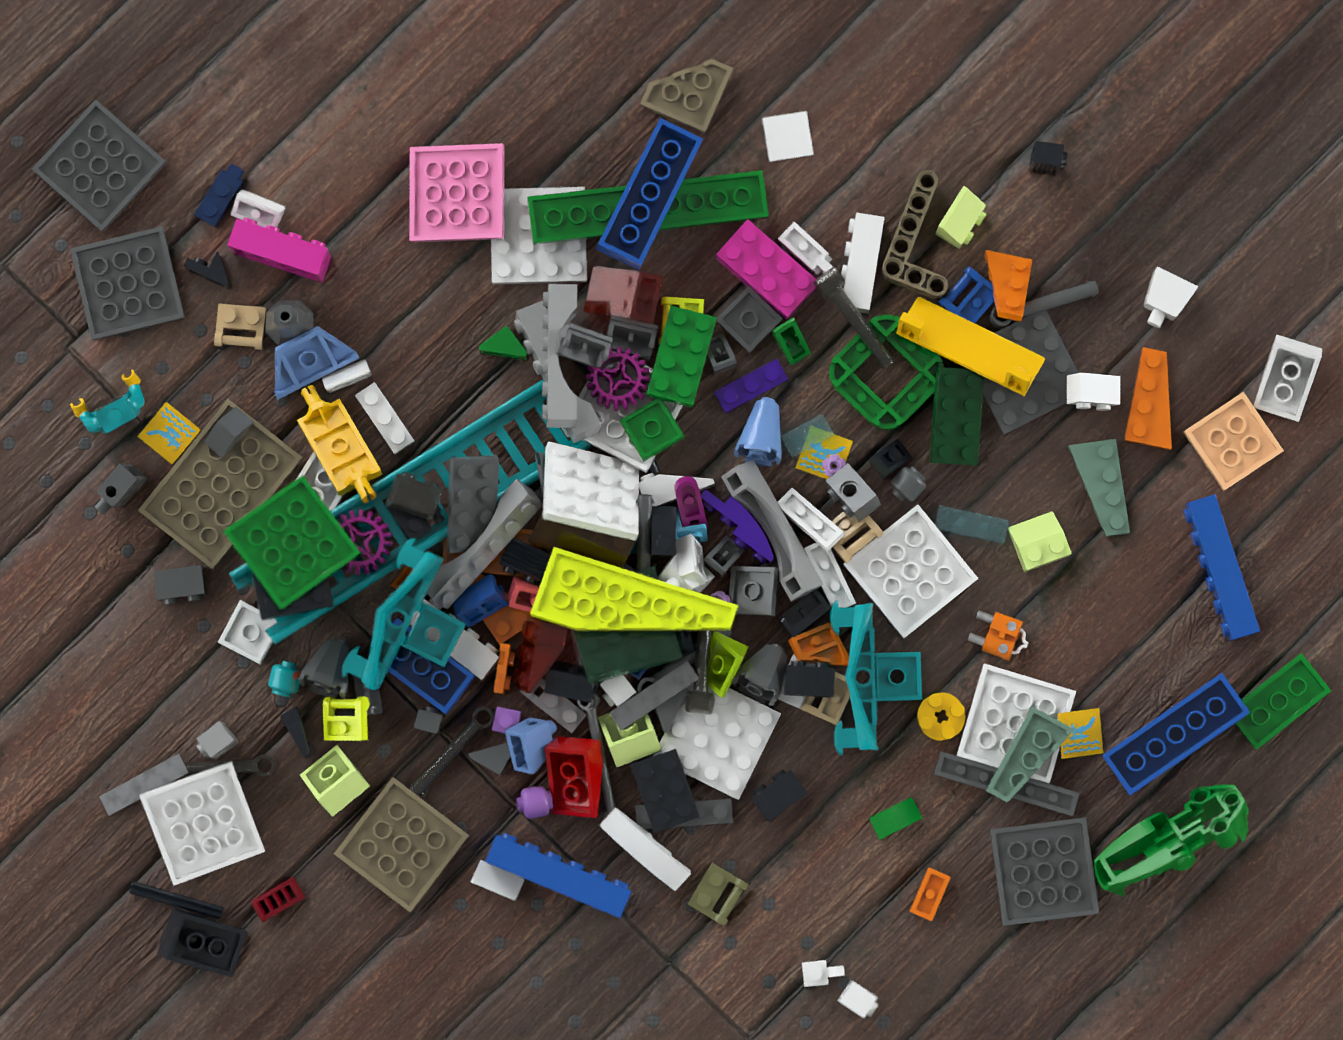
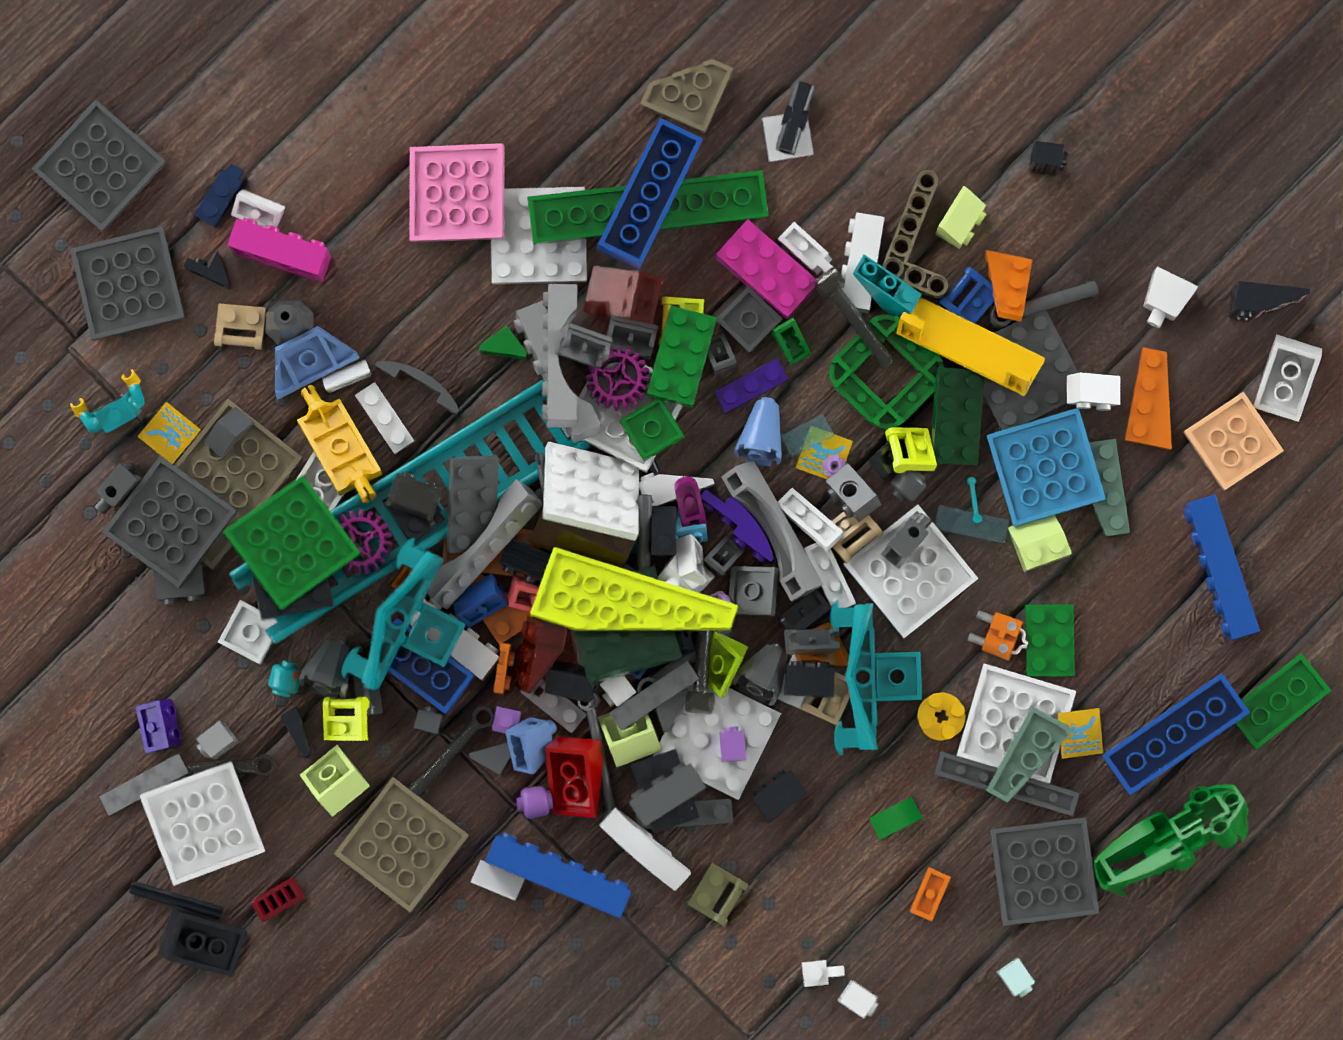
(158, 725): none -> dark purple bracket
(169, 522): none -> dark grey plate
(395, 369): none -> dark grey slope
(666, 793): none -> dark grey brick
(732, 744): none -> medium lavender brick
(795, 118): none -> black piece
(811, 641): none -> dark grey hinge
(886, 288): none -> teal slope
(902, 544): none -> dark grey torso
(918, 448): none -> neon yellow plate
(976, 518): none -> teal hinge
(1016, 978): none -> light aqua brick
(1046, 467): none -> dark azure plate
(1049, 640): none -> green plate
(1256, 299): none -> black slope

